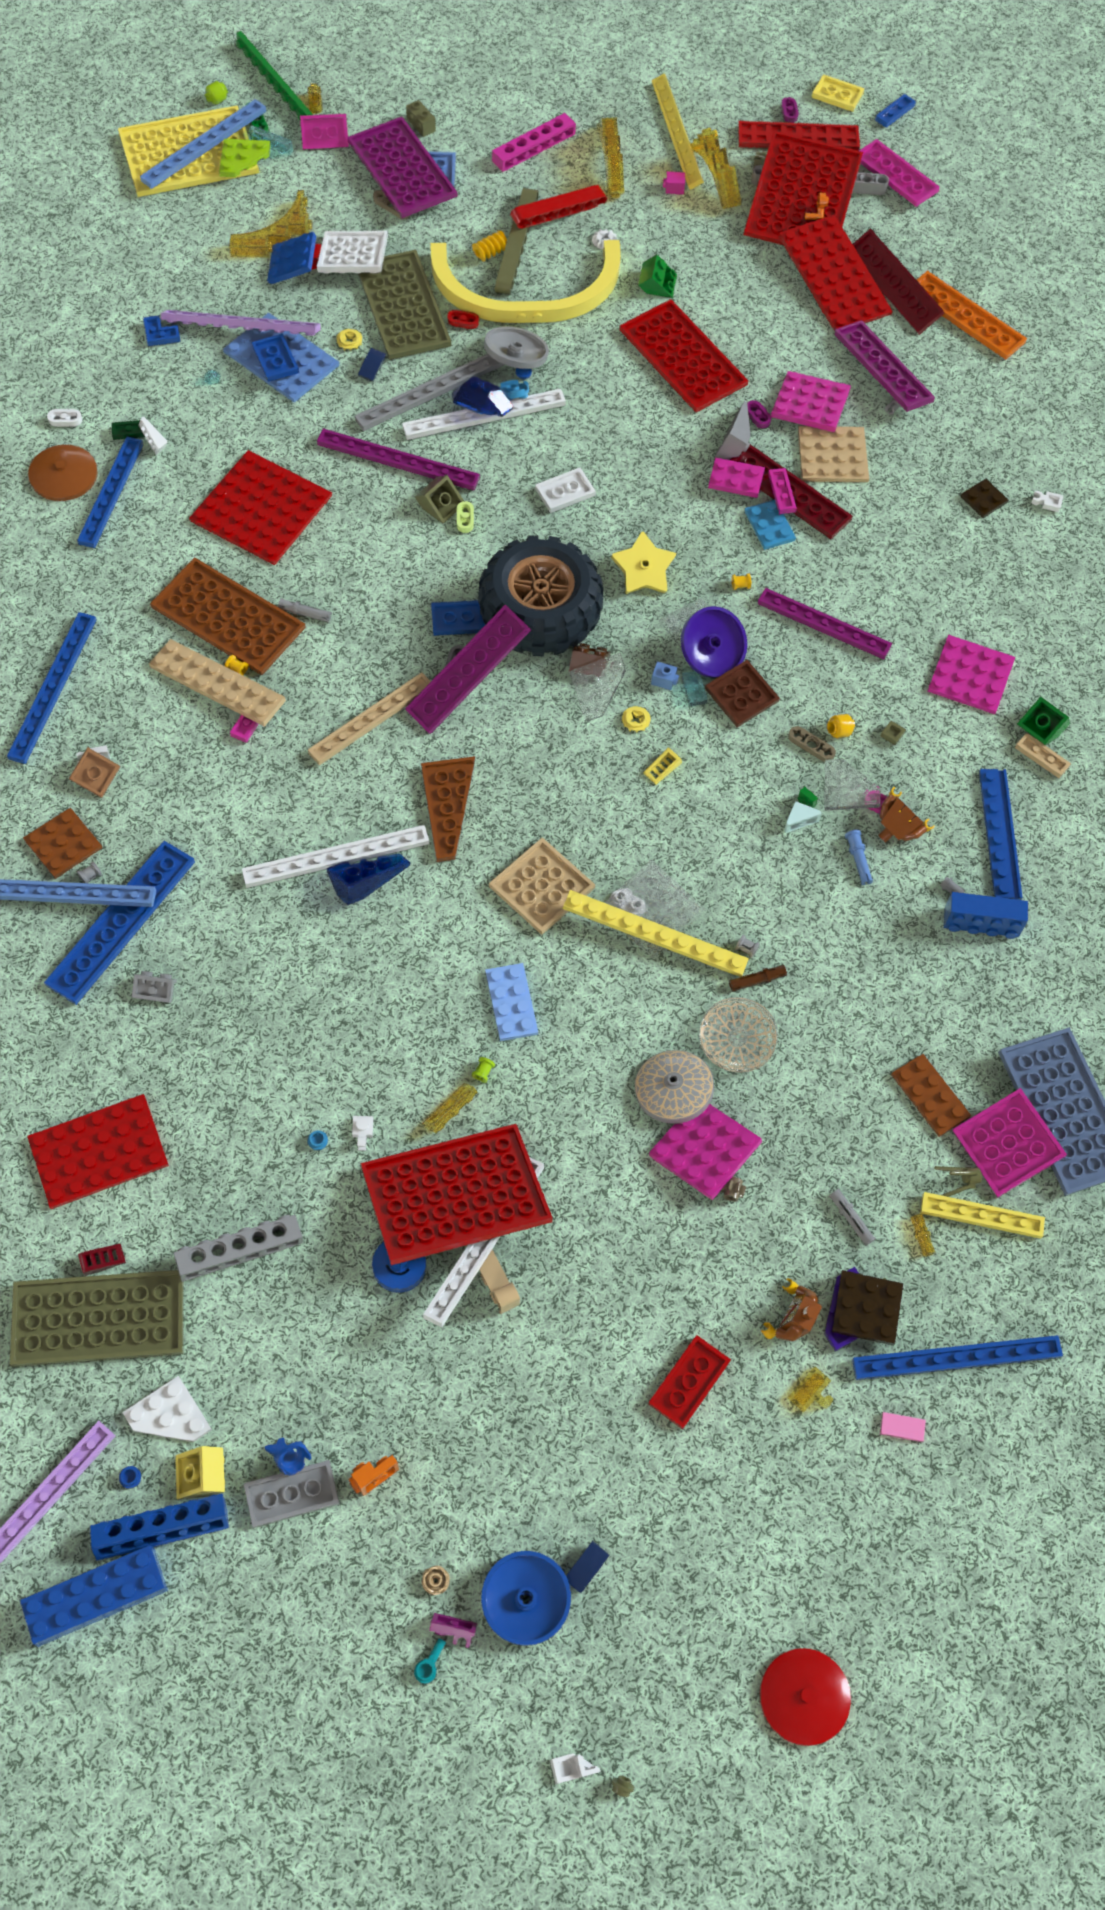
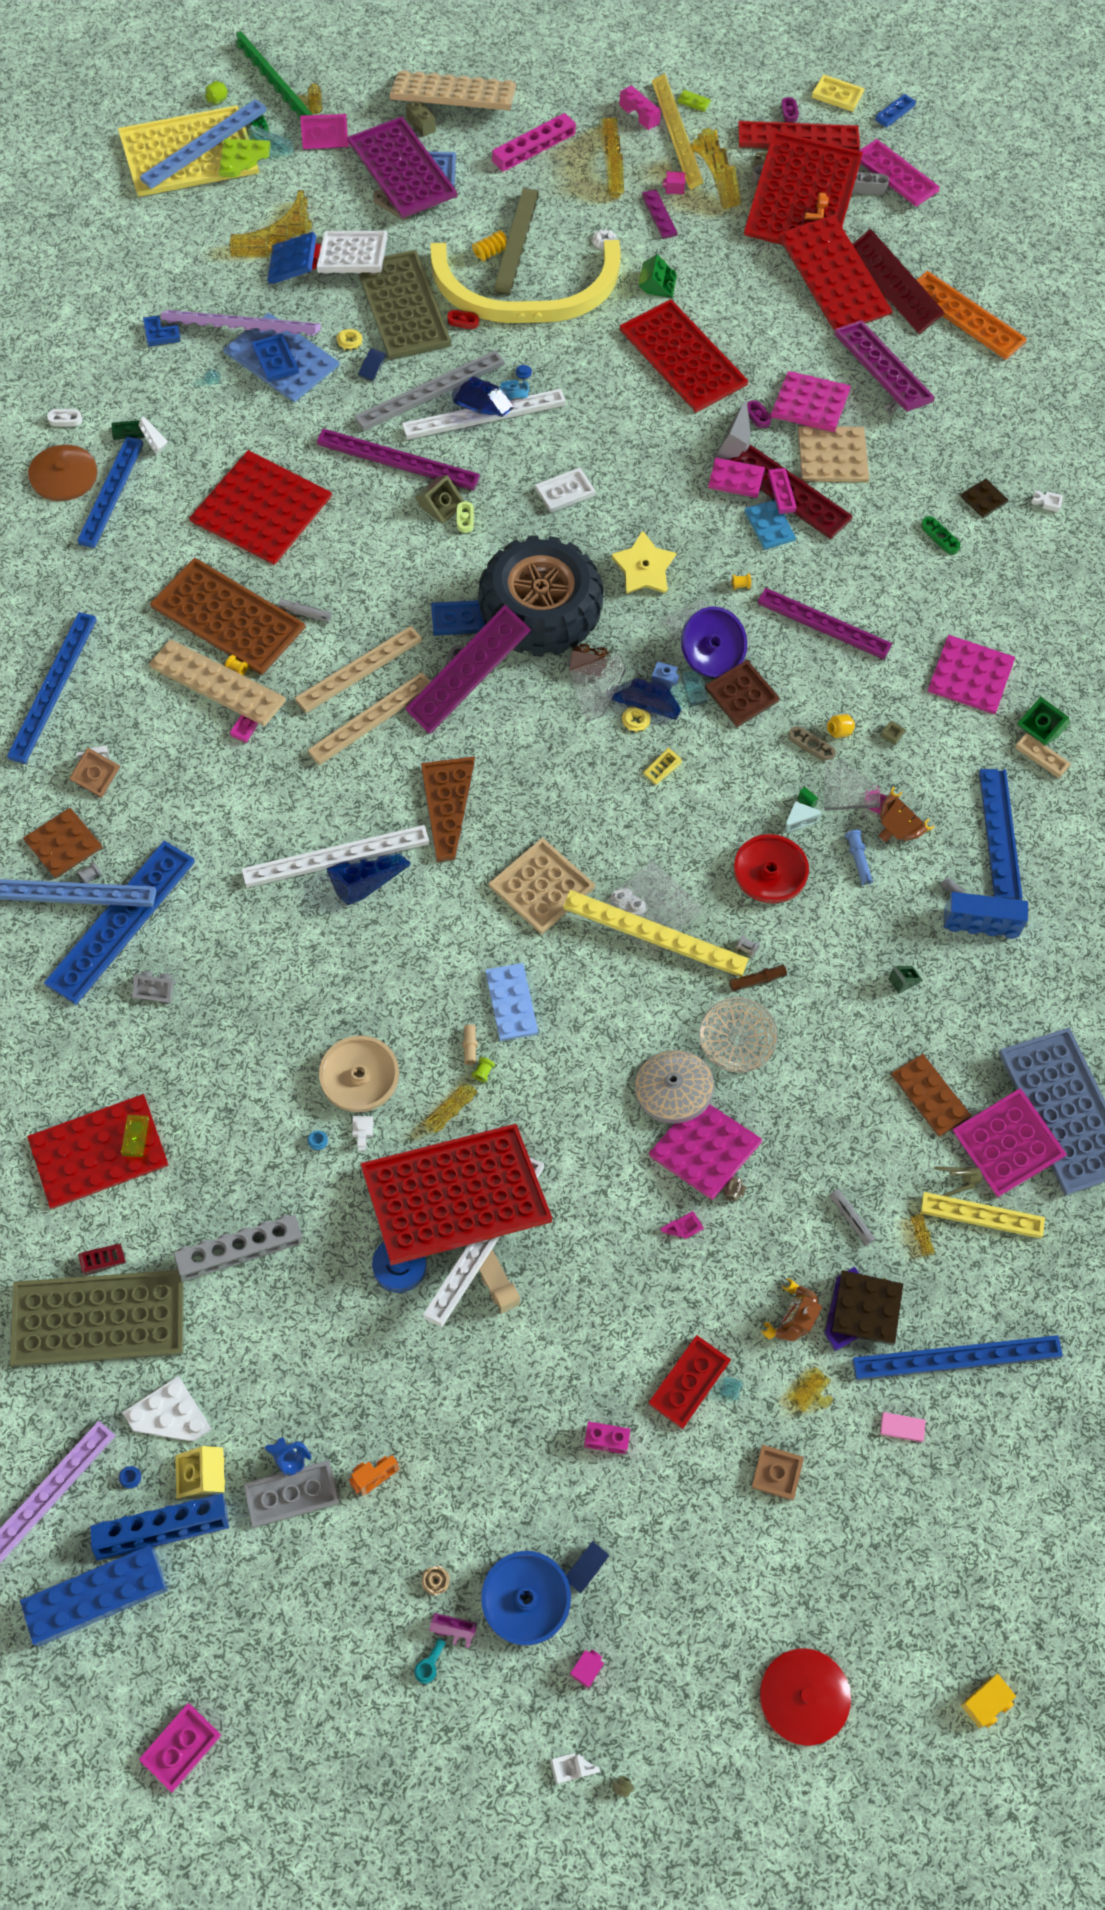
(135, 1135): none -> clear neon green plate
(180, 1747): none -> dark pink plate
(358, 669): none -> tan plate
(359, 1073): none -> tan dish
(453, 90): none -> tan plate
(470, 1044): none -> tan pin
(516, 347): light grey dish -> none
(558, 206): red beam -> none
(587, 1668): none -> dark pink brick
(607, 1438): none -> dark pink brick
(647, 112): none -> dark pink arch
(648, 697): none -> clear blue wedge
(659, 214): none -> magenta plate
(684, 1227): none -> dark pink slope
(694, 100): none -> lime plate
(736, 1384): none -> clear light blue plate
(771, 868): none -> red dish
(777, 1472): none -> medium nougat plate
(904, 978): none -> dark green slope
(939, 528): none -> green beam
(989, 1701): none -> yellow brick

